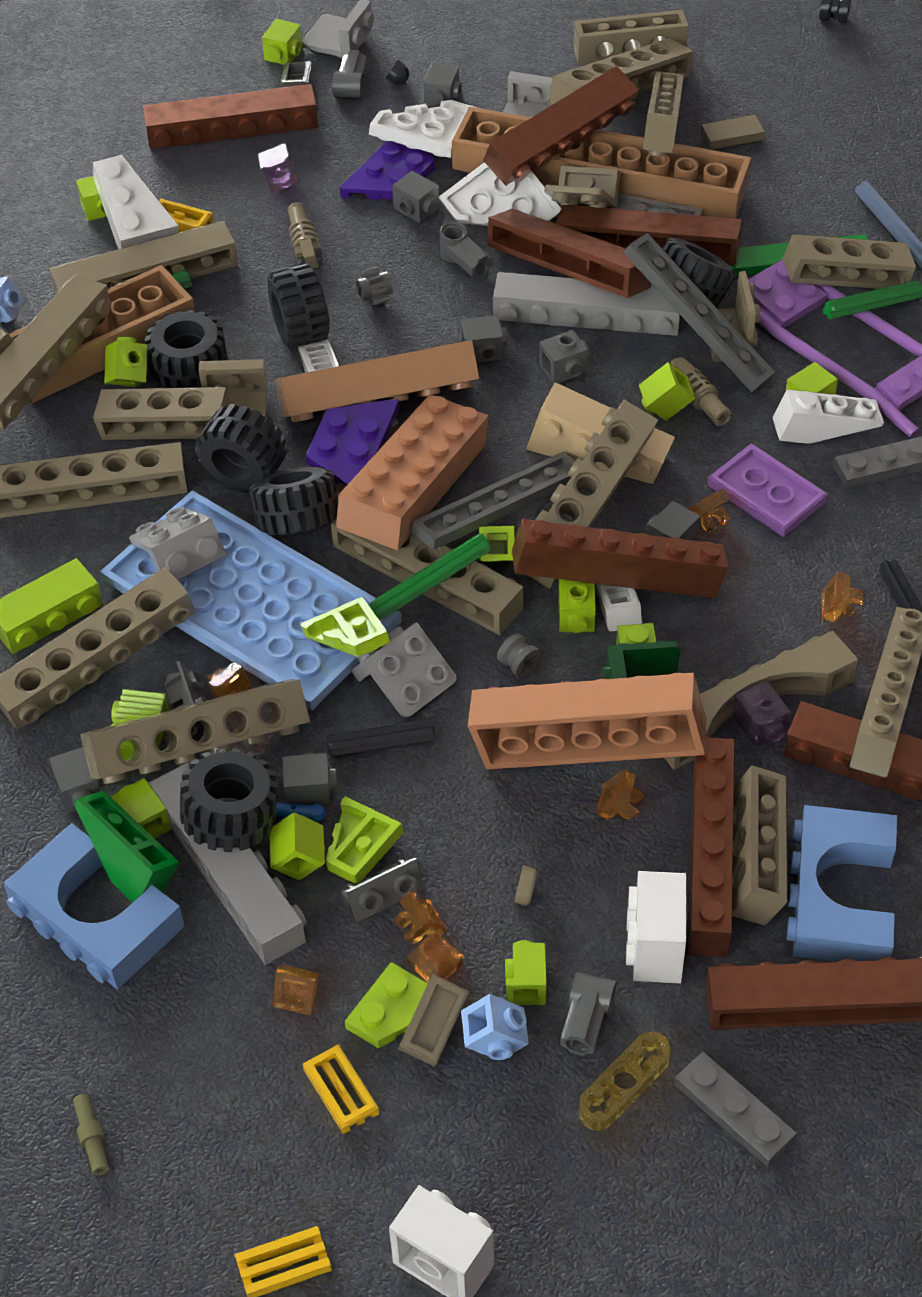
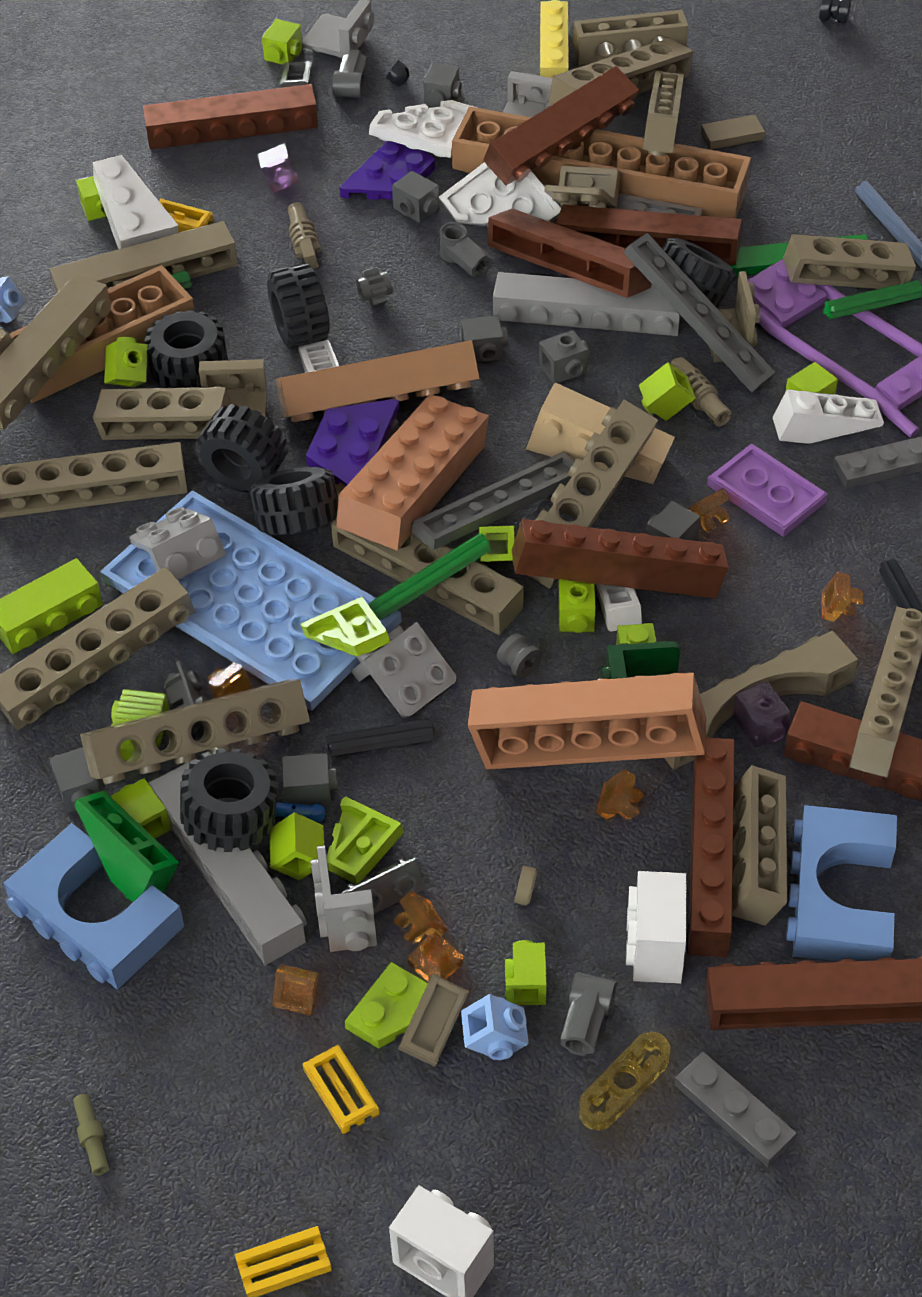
(342, 917): none -> light grey bracket
(553, 38): none -> light yellow brick

